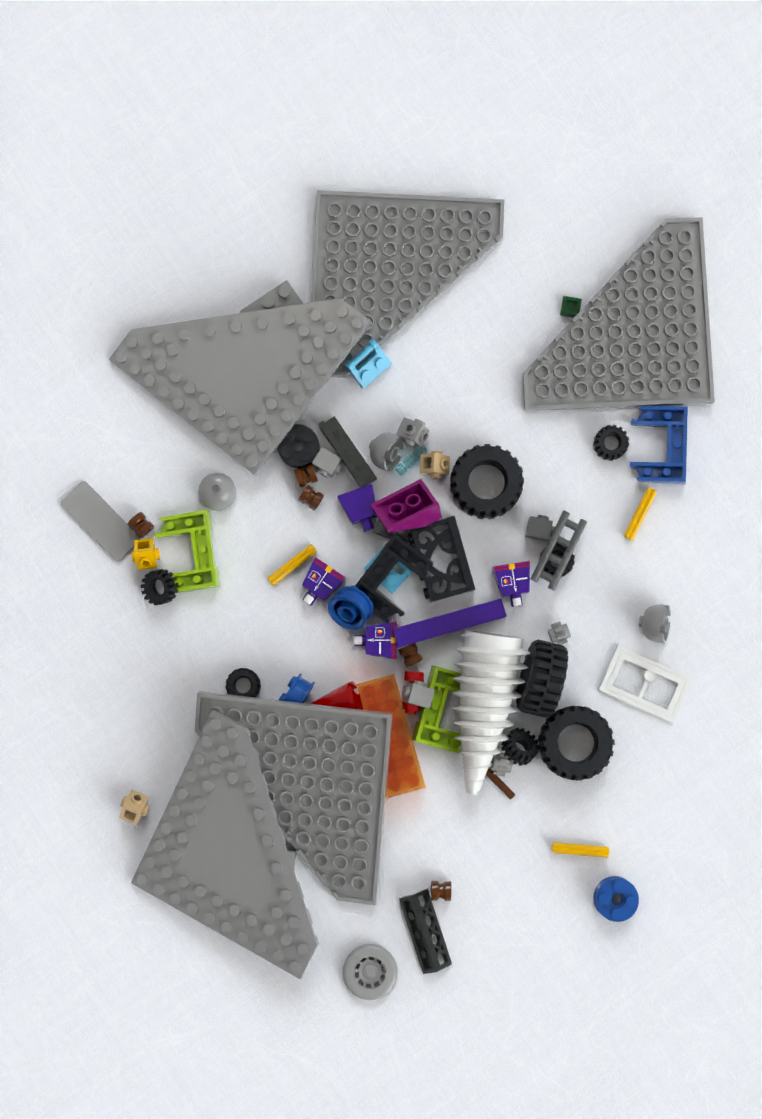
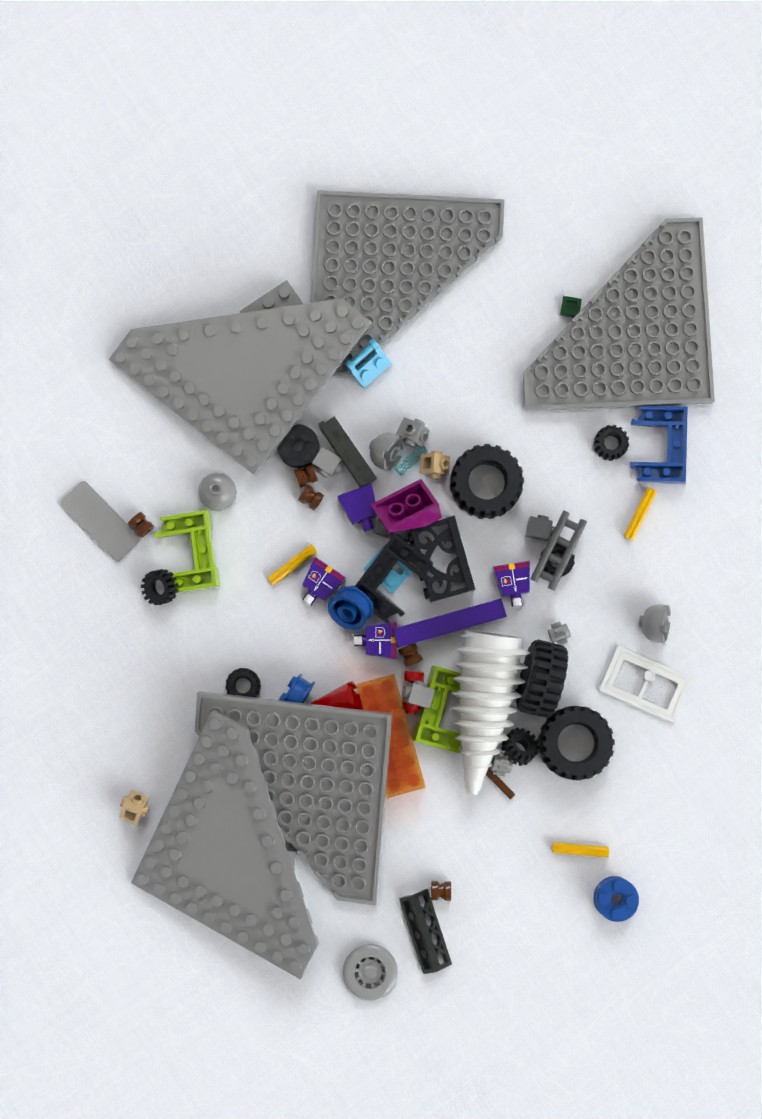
(145, 554): yellow brick -> none

